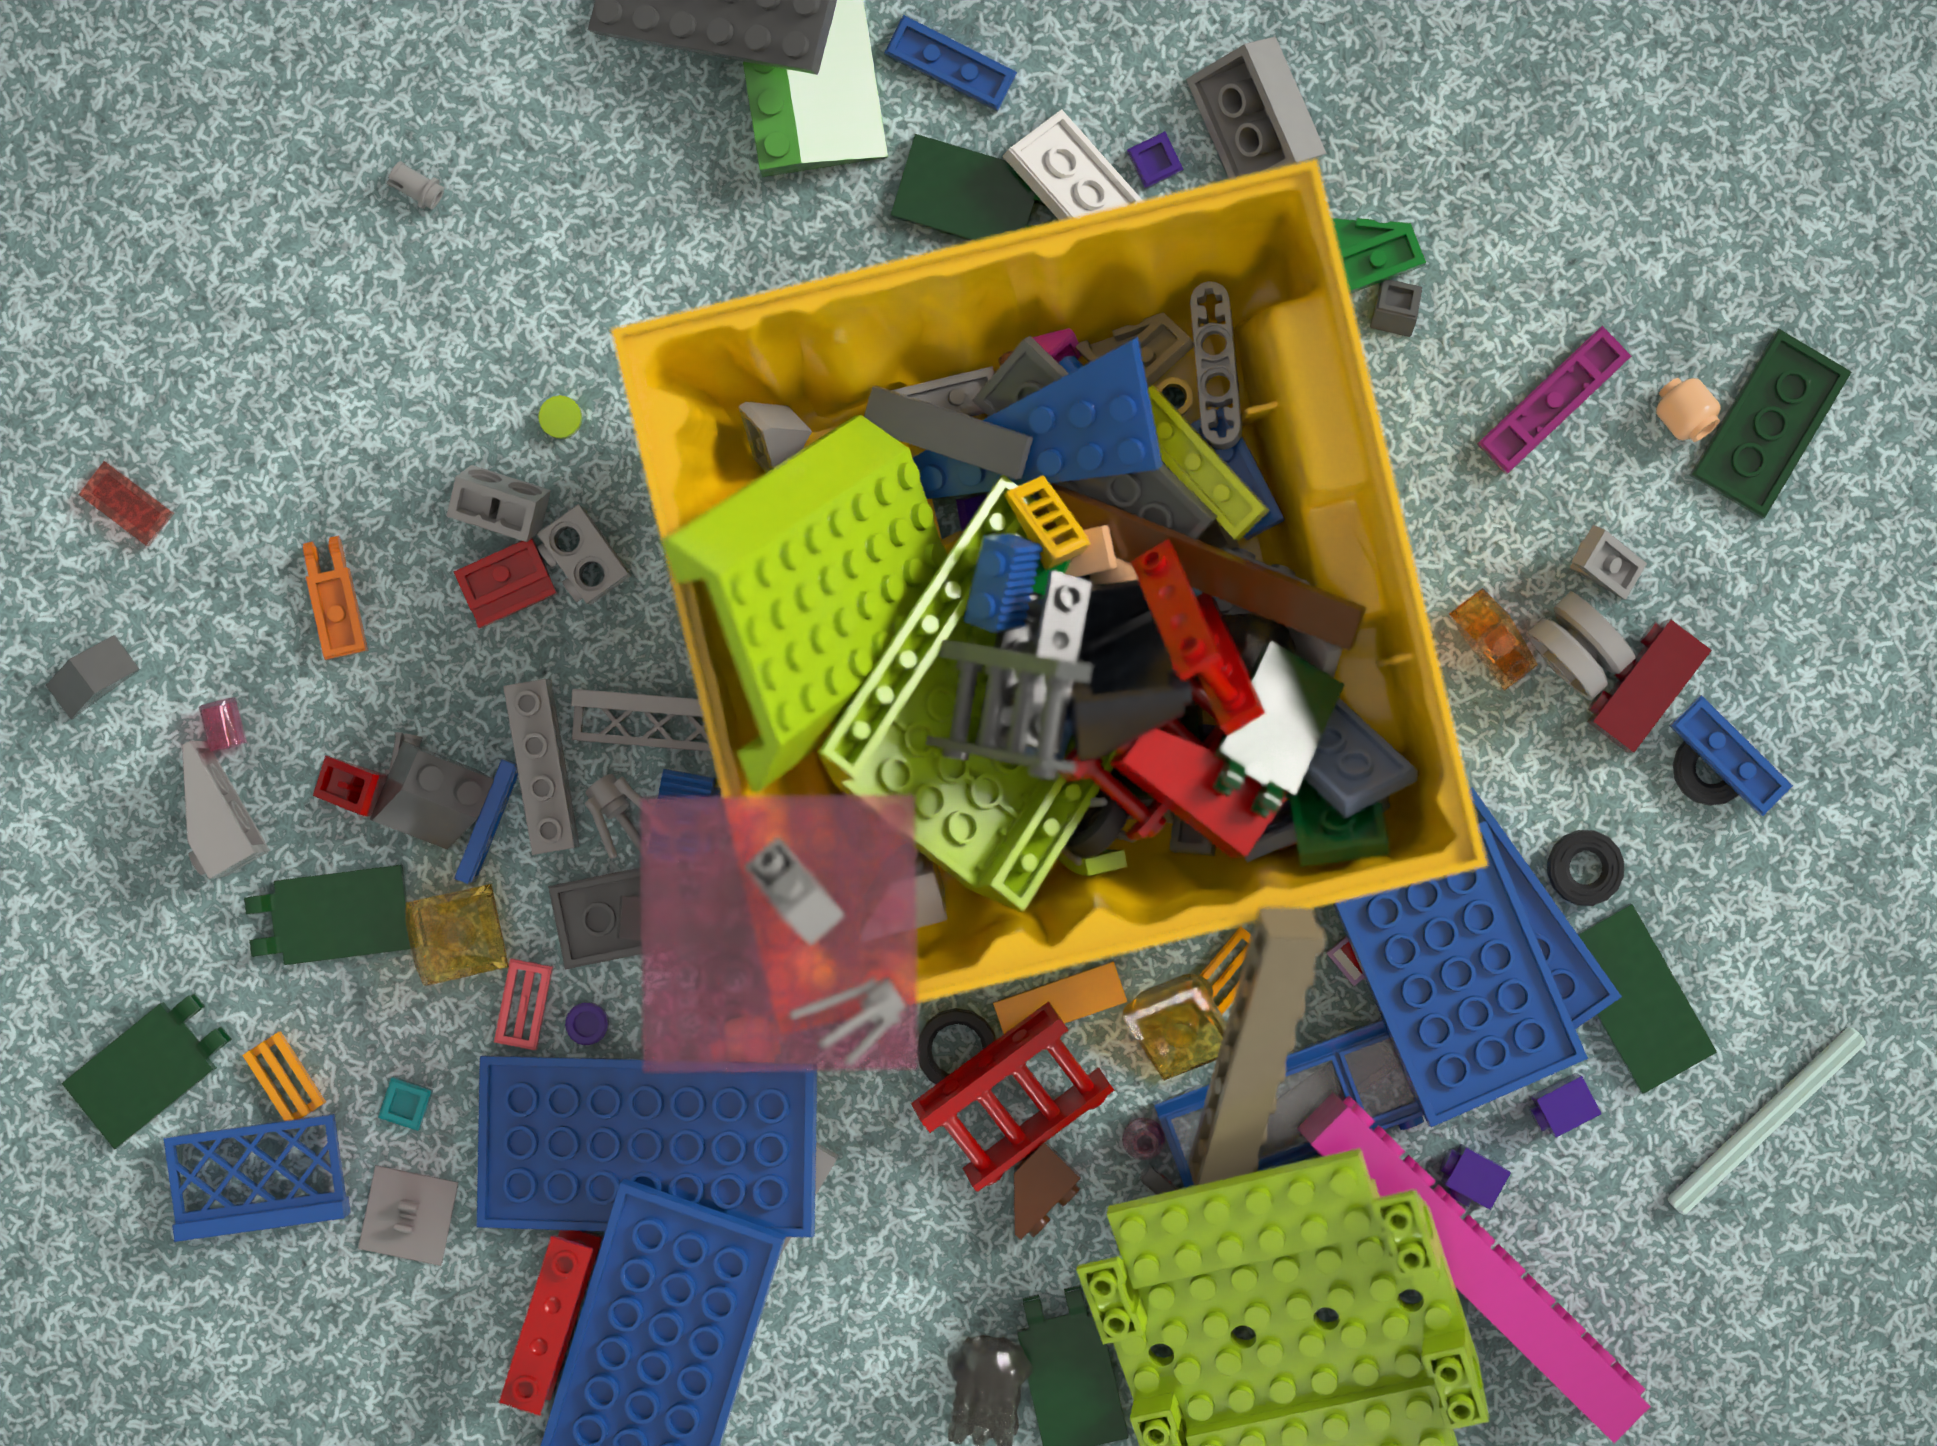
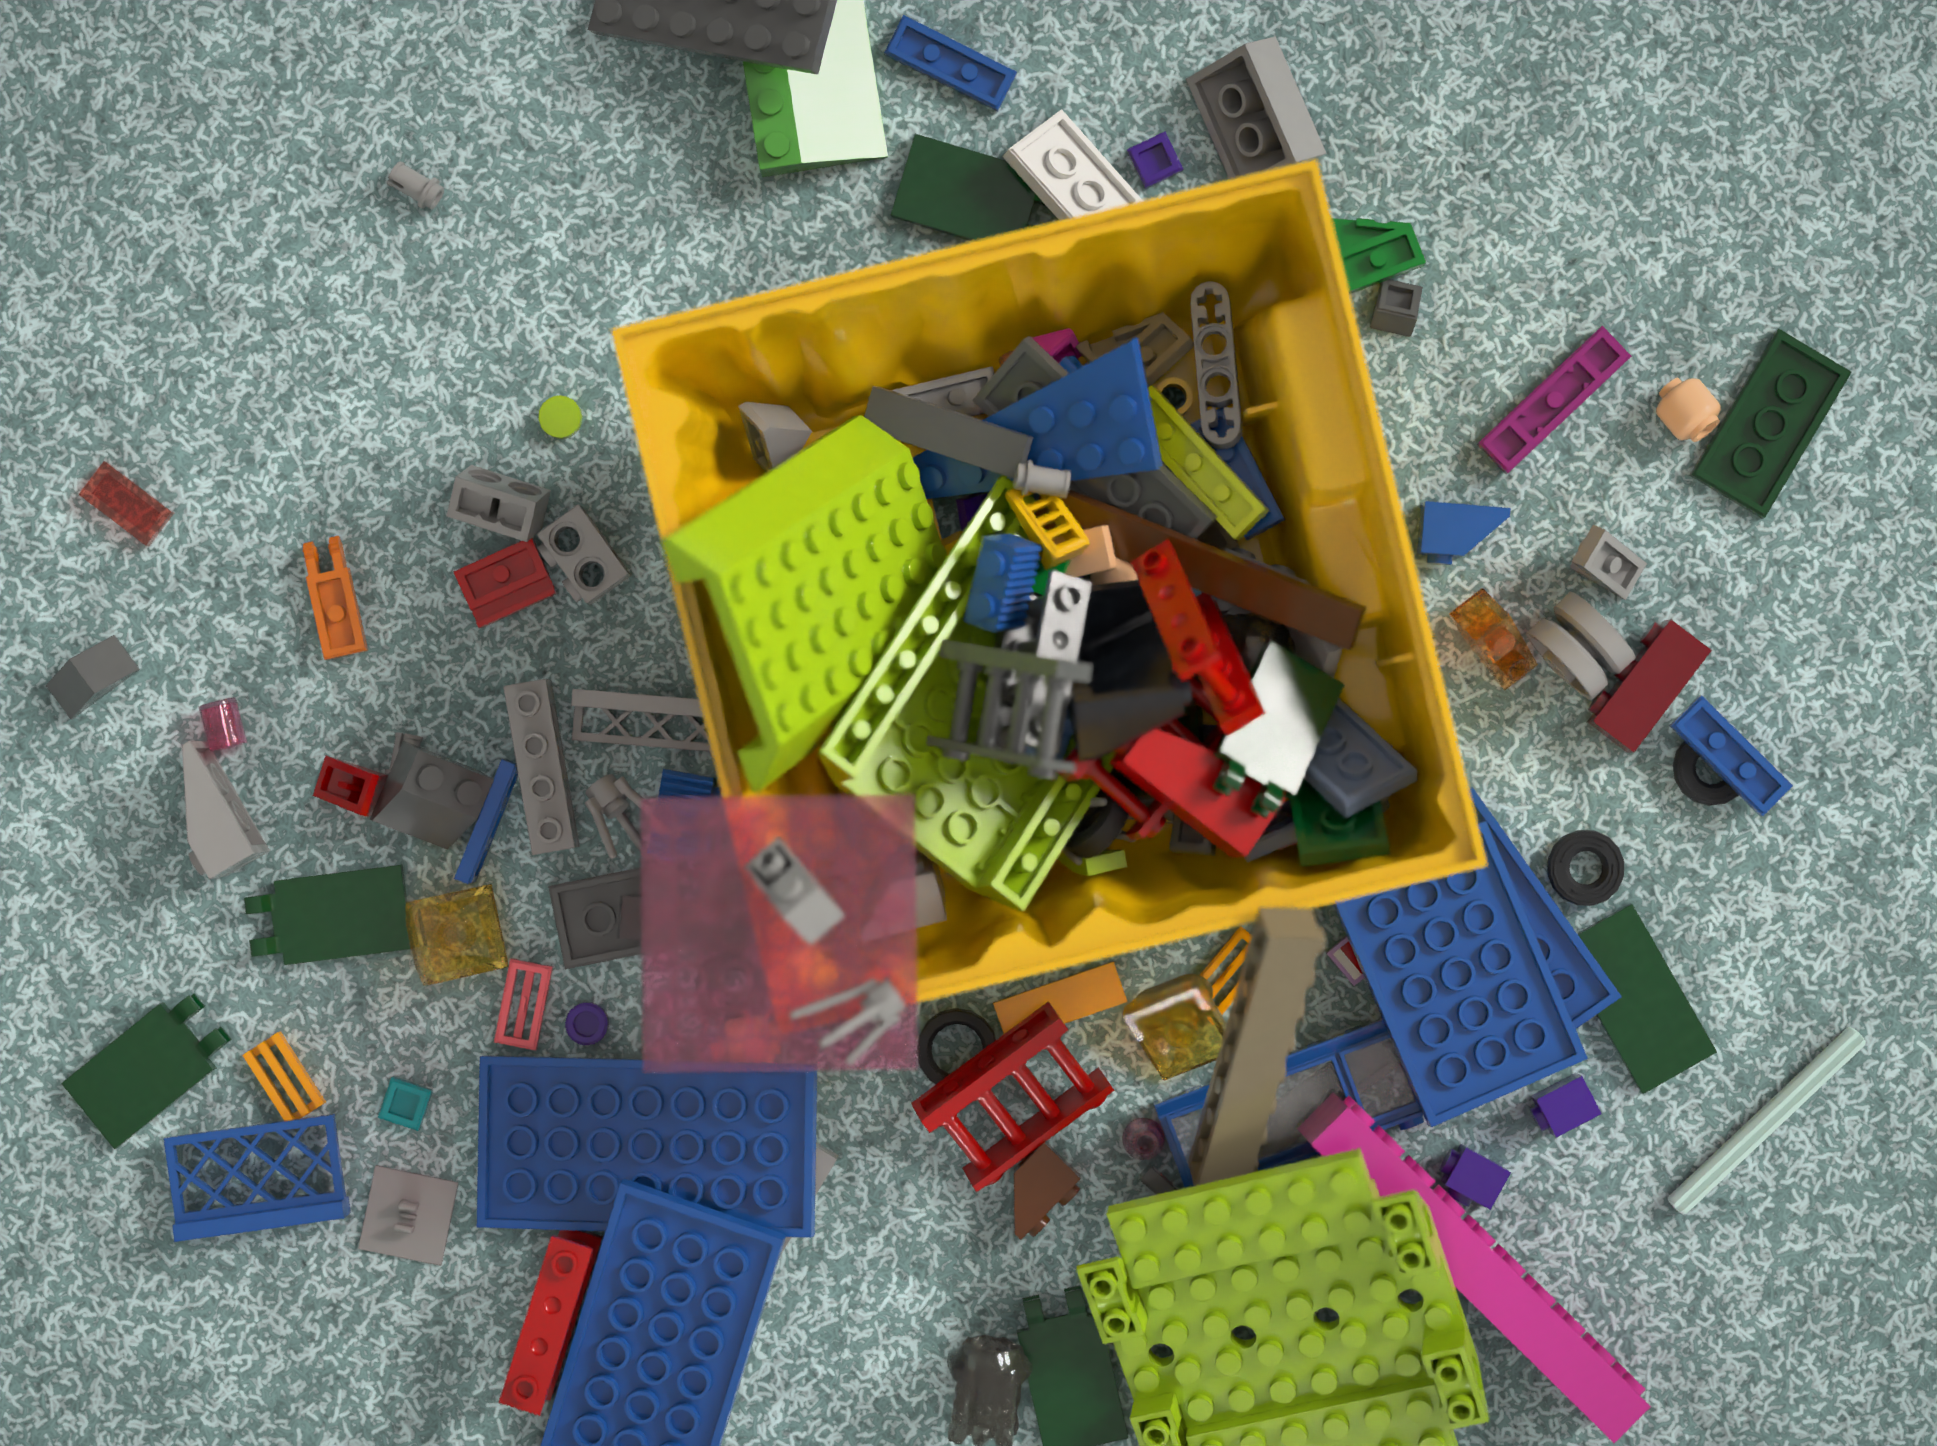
(1041, 480): none -> light grey pin
(1454, 529): none -> blue slope

